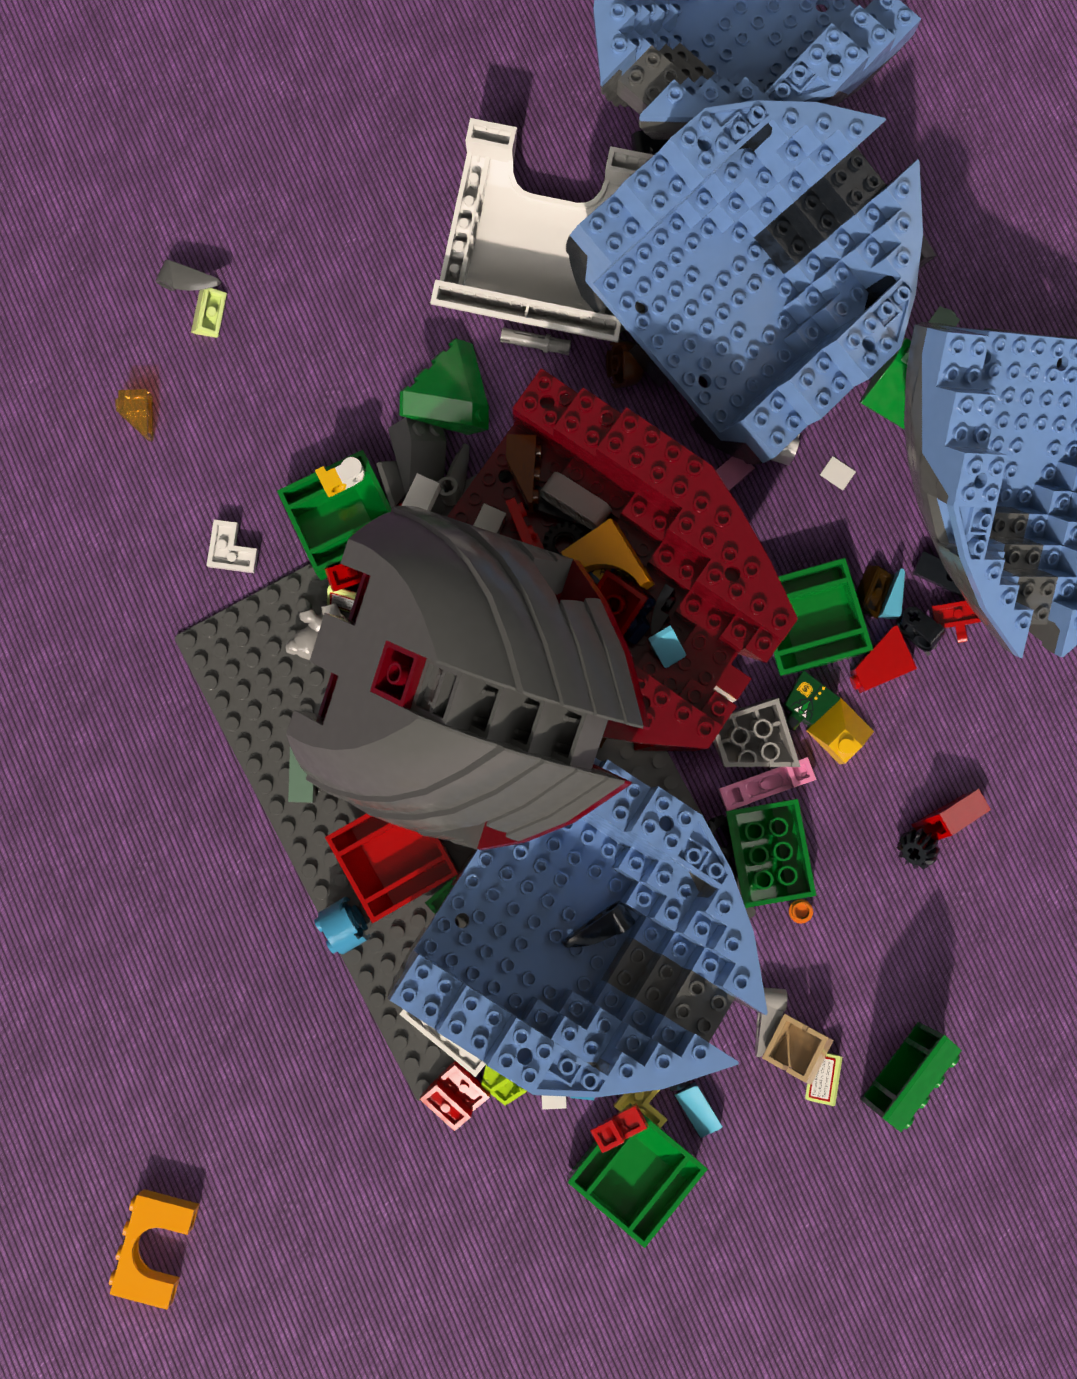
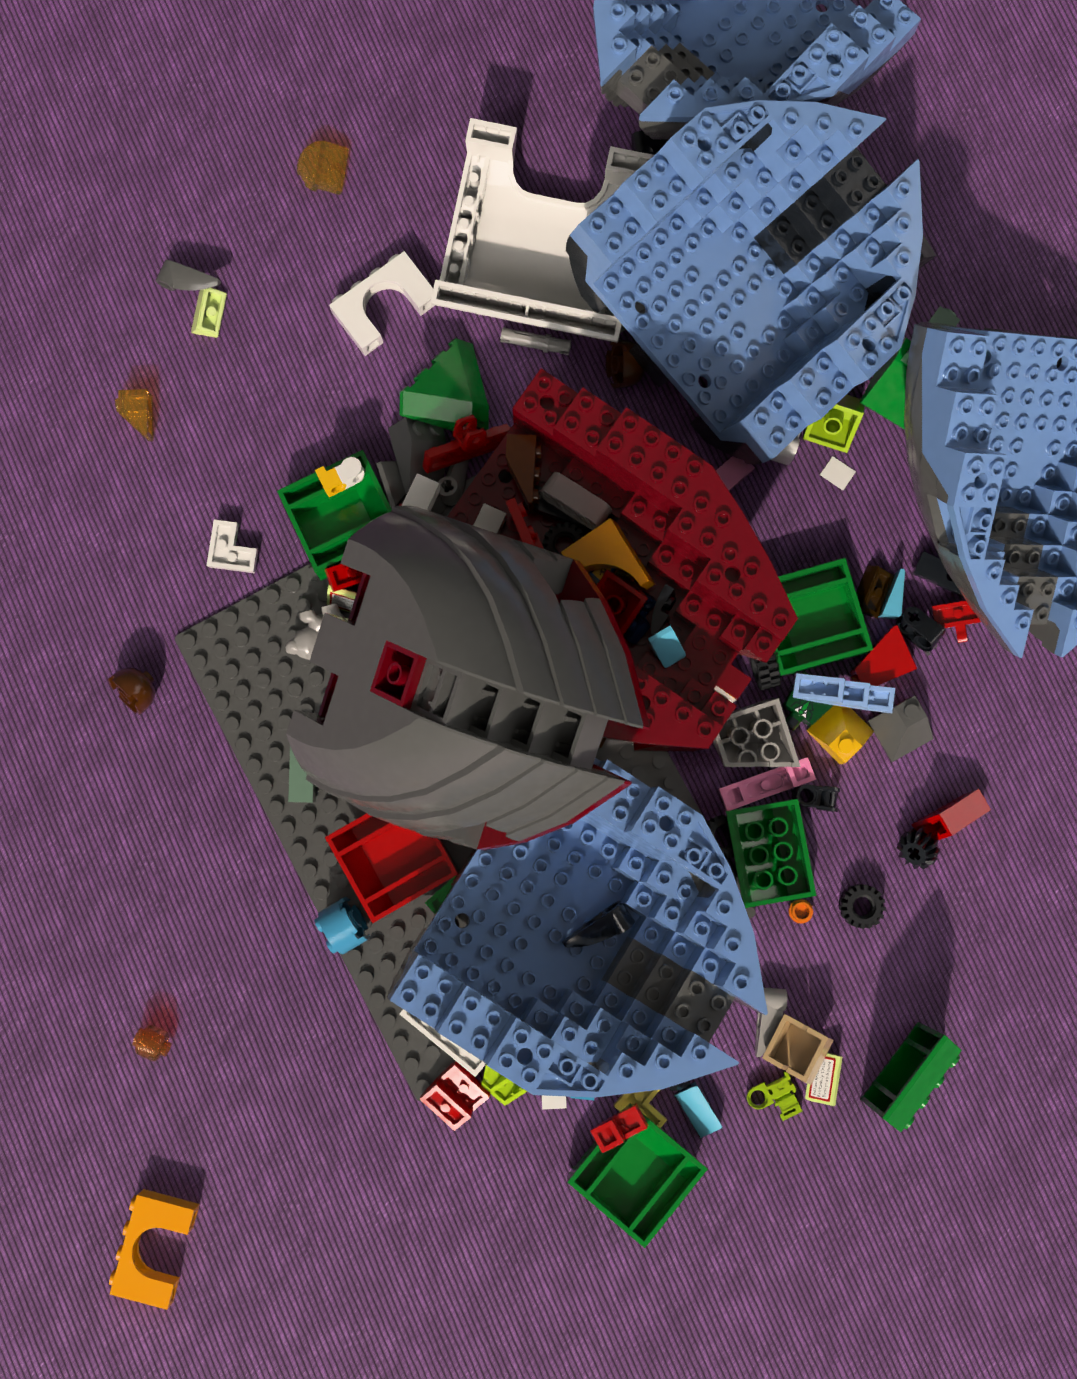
(134, 688): none -> reddish brown cylinder
(151, 1043): none -> clear orange head
(323, 166): none -> clear yellow slope
(398, 275): none -> white arch
(468, 444): none -> red plate
(765, 674): none -> black tyre
(780, 1092): none -> lime piece
(821, 797): none -> black piece
(838, 425): none -> lime slope
(844, 693): none -> light blue slope
(875, 912): none -> black tyre
(903, 729): none -> dark grey slope

